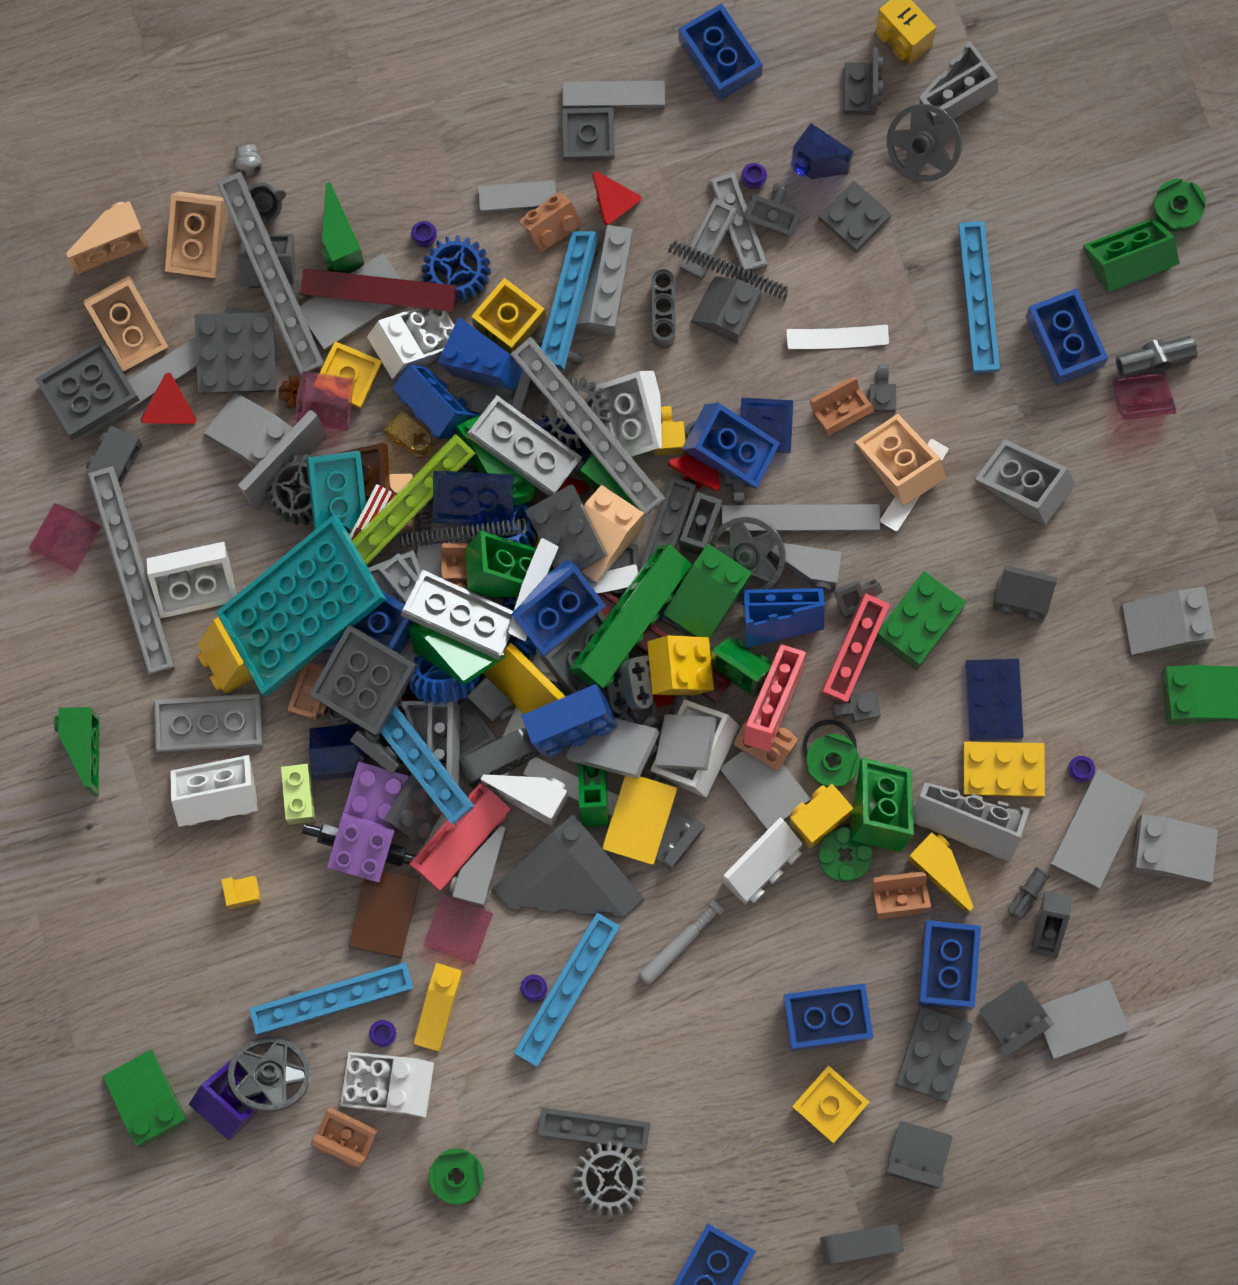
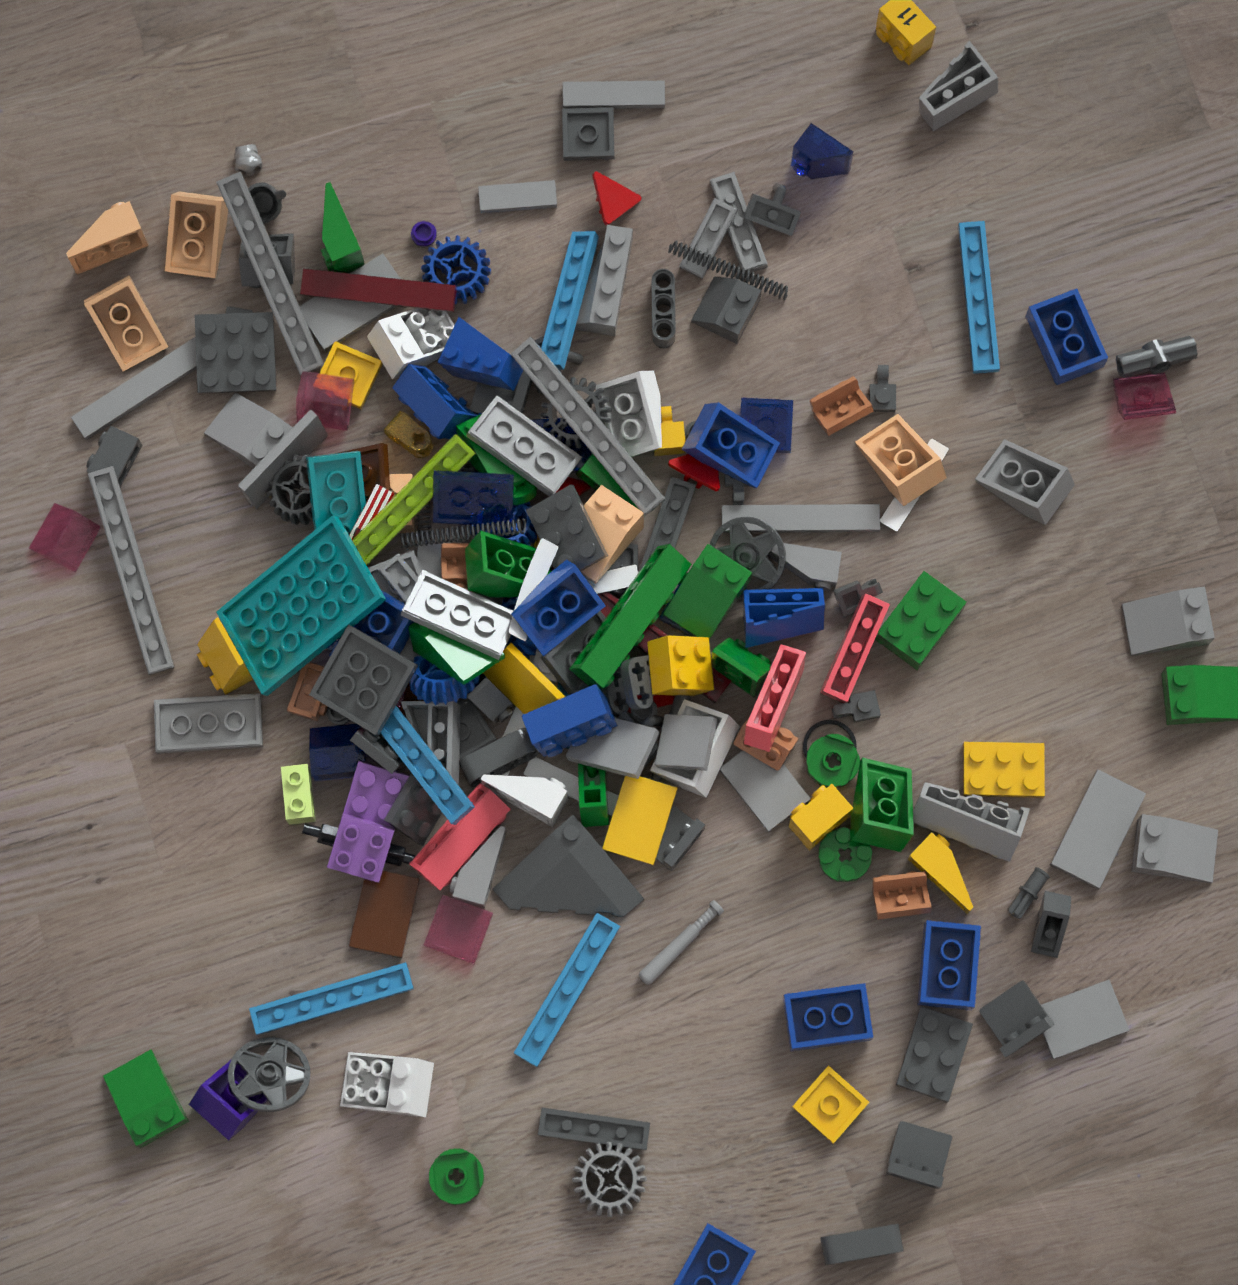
(81, 738): green slope -> none
(87, 389): dark grey plate -> none
(168, 405): red piece -> none
(191, 579): white slope -> none
(213, 791): white slope -> none
(241, 892): yellow panel -> none
(289, 390): reddish brown plant -> none
(344, 1138): nougat bracket -> none
(382, 1033): dark purple plate -> none
(438, 1006): yellow slope -> none
(508, 316): yellow brick -> none
(533, 988): dark purple plate -> none
(551, 222): nougat bracket -> none
(700, 523): dark grey brick -> none
(720, 52): blue brick -> none
(754, 175): dark purple plate -> none
(763, 862): white slope -> none
(837, 337): white sticker -> none
(854, 216): dark grey plate -> none
(863, 85): dark grey bracket -> none
(924, 142): dark grey wheel -> none
(994, 699): clear blue plate -> none
(1024, 593): dark grey slope -> none
(1081, 769): dark purple plate -> none
(1132, 254): green slope -> none
(1174, 218): green plate -> none

